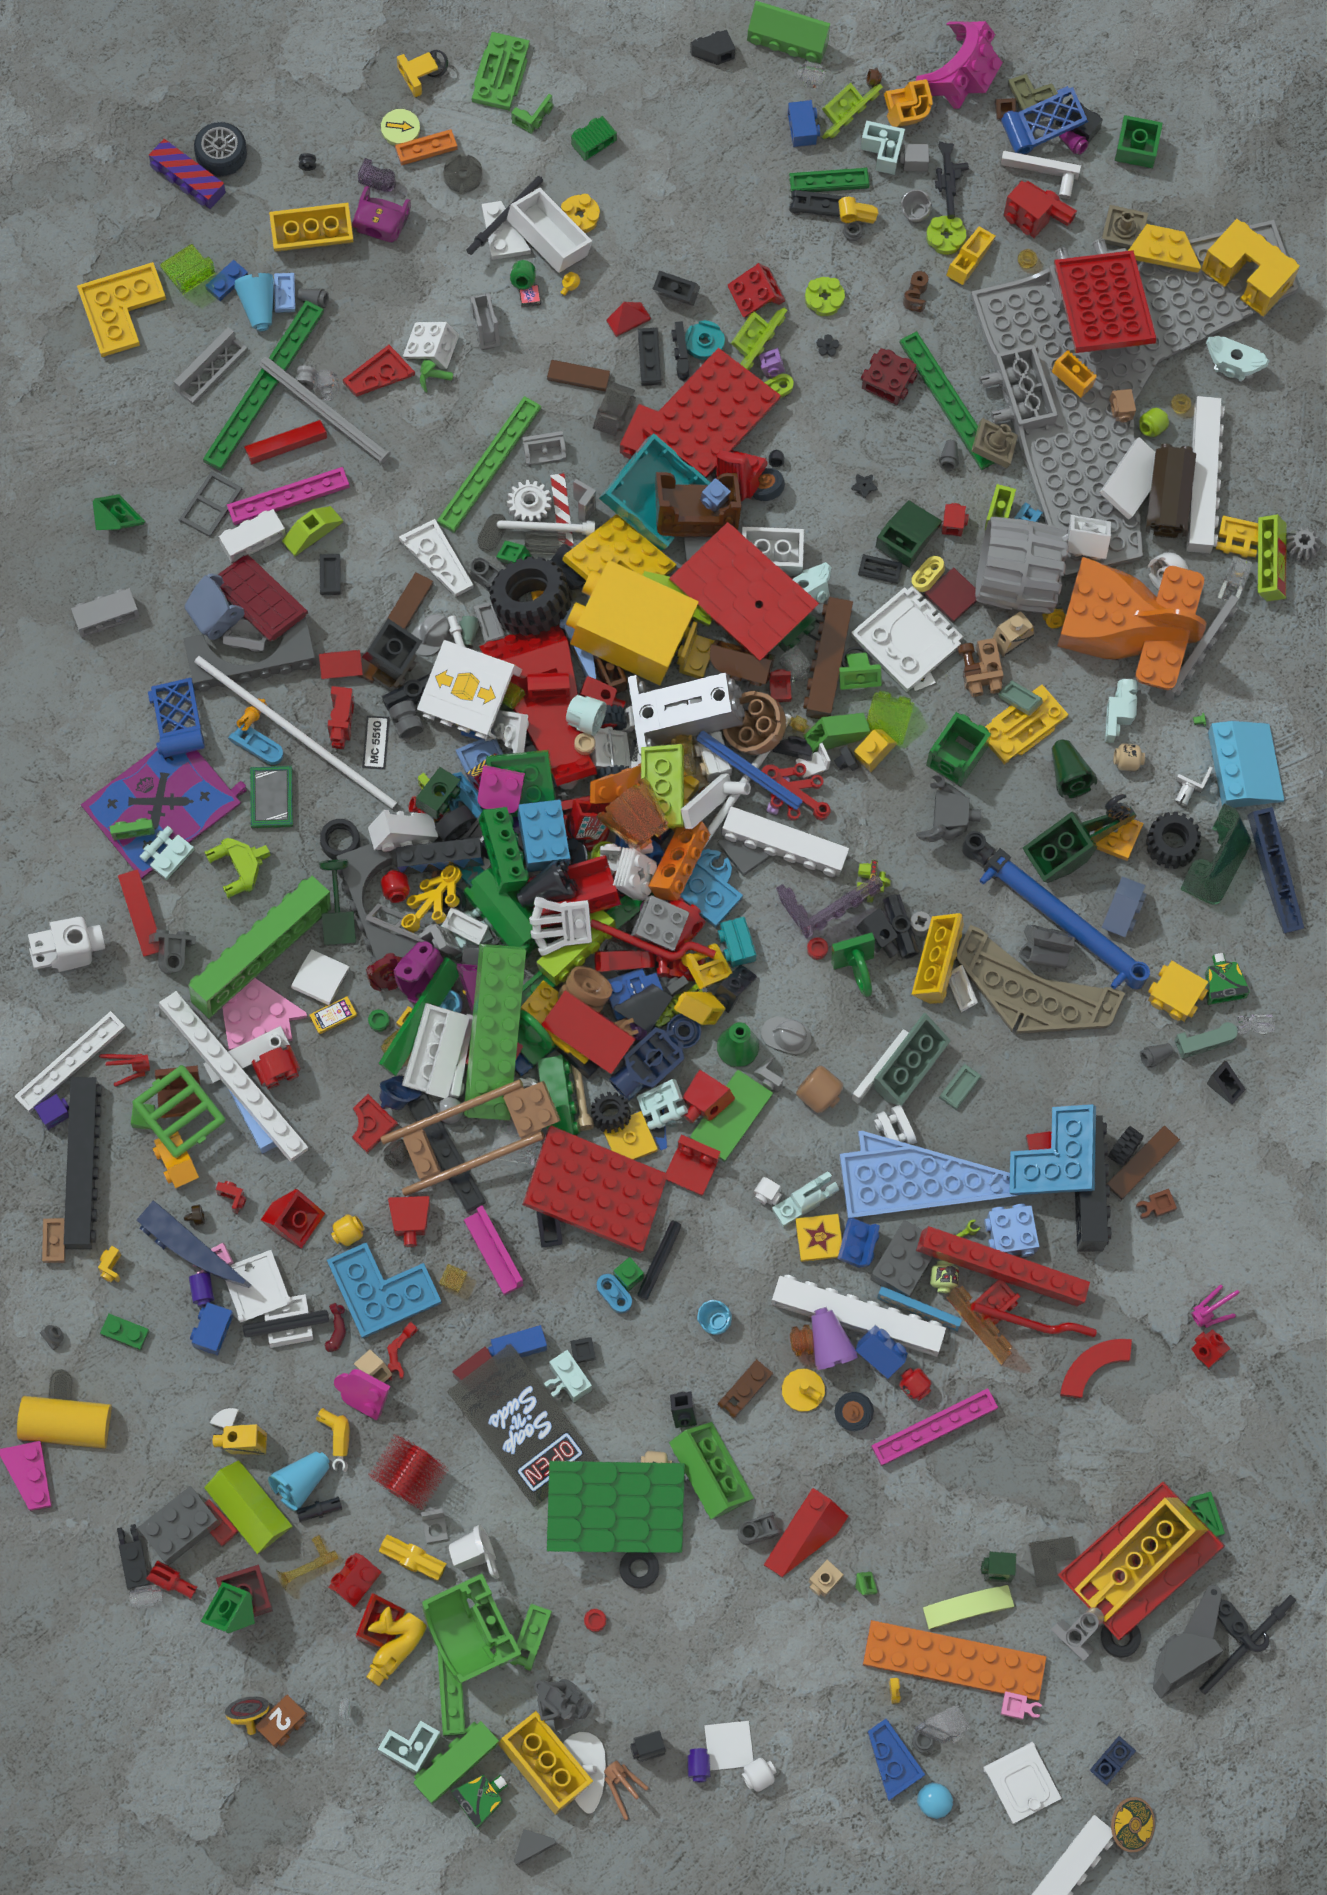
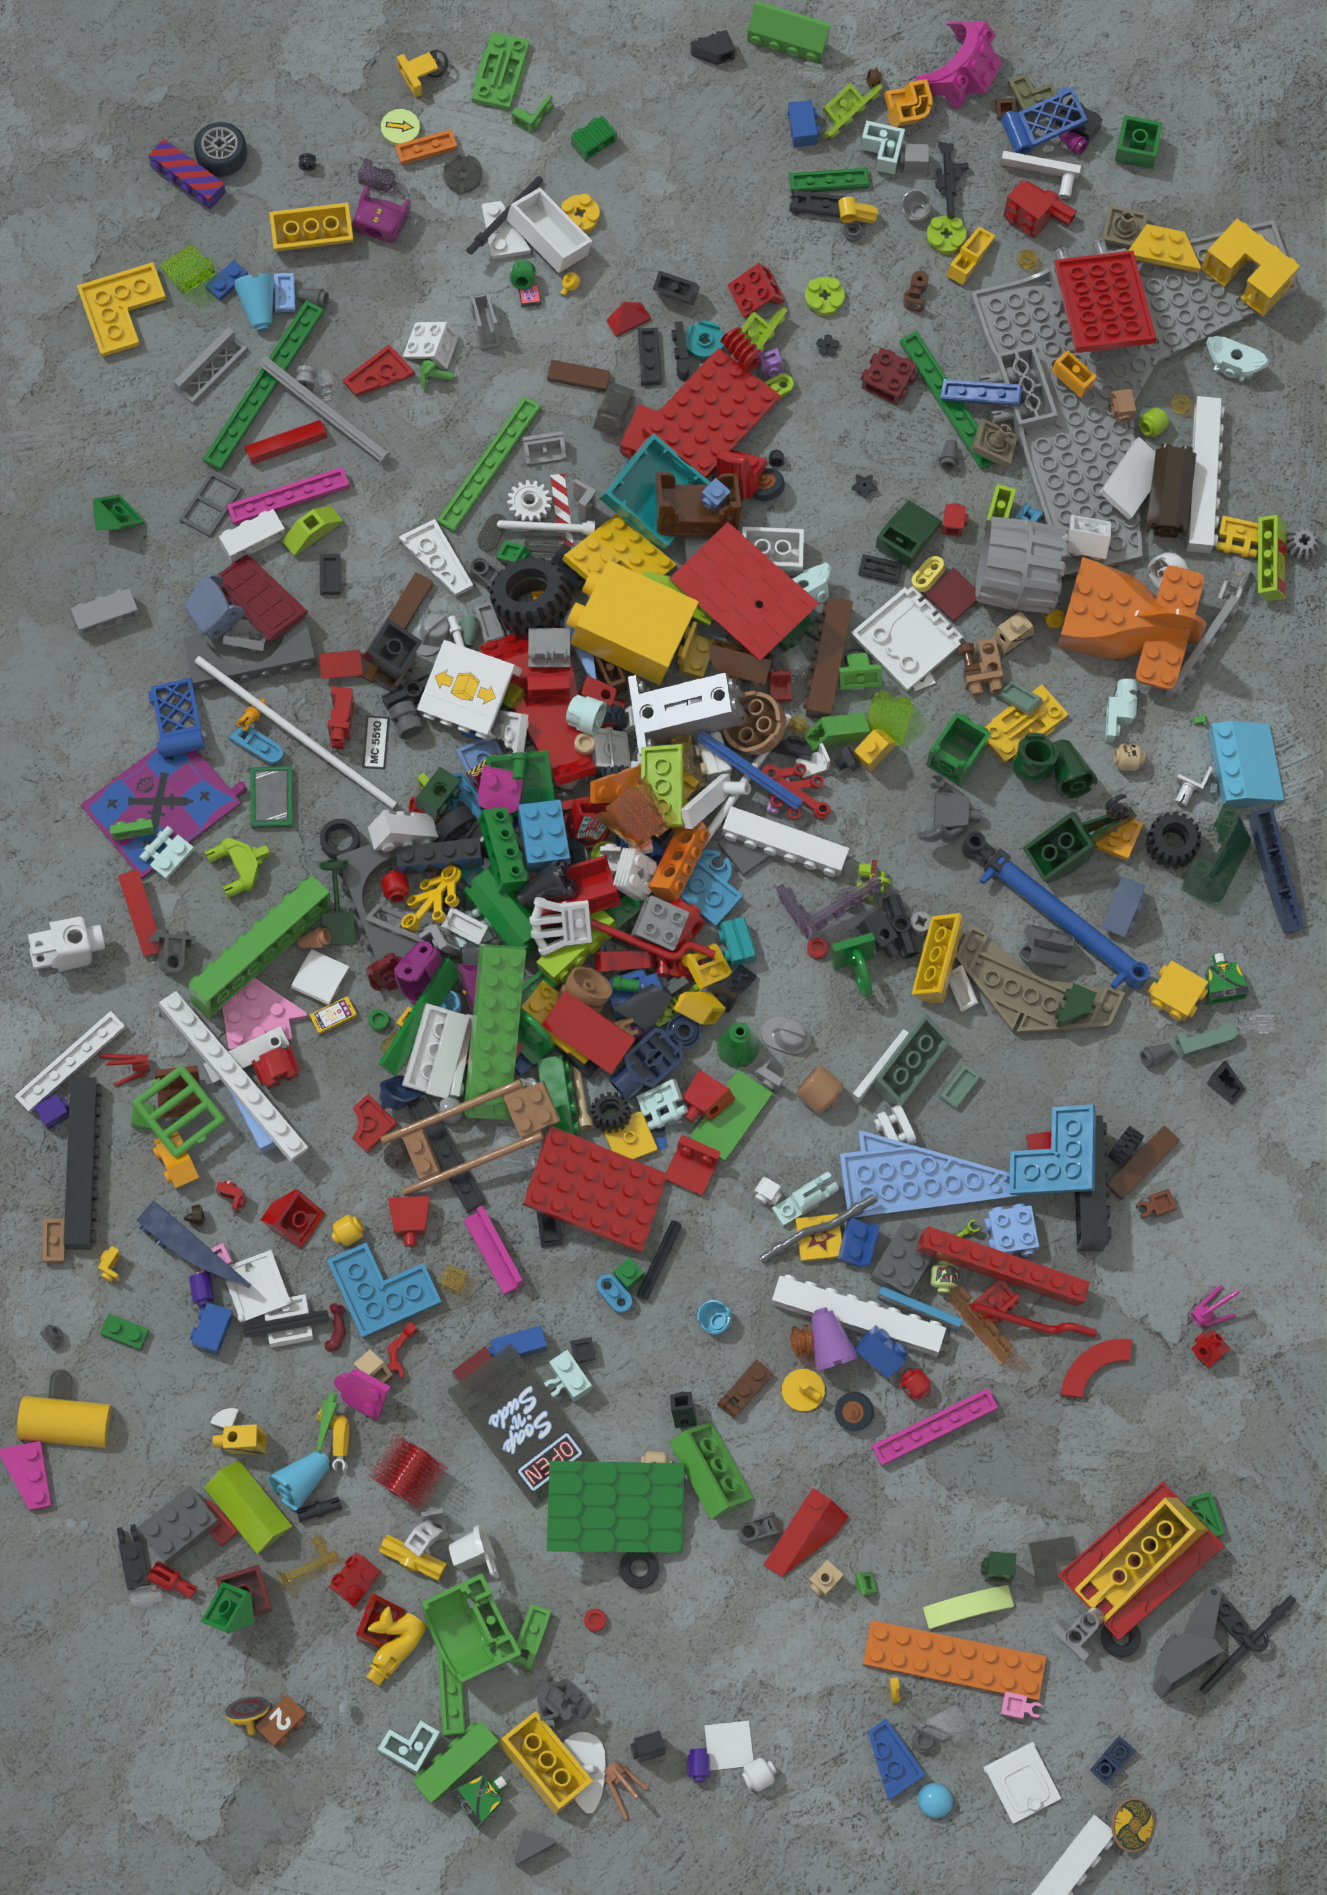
(315, 939): none -> nougat cone
(329, 1409): none -> bright green piece
(423, 1537): none -> white leg
(519, 764): none -> green pin
(549, 647): none -> light grey hinge
(625, 984): none -> green pin
(740, 348): none -> red piece
(780, 1247): none -> dark grey bar
(981, 392): none -> tile
(1035, 759): none -> dark green tile
(1077, 1005): none -> dark green slope

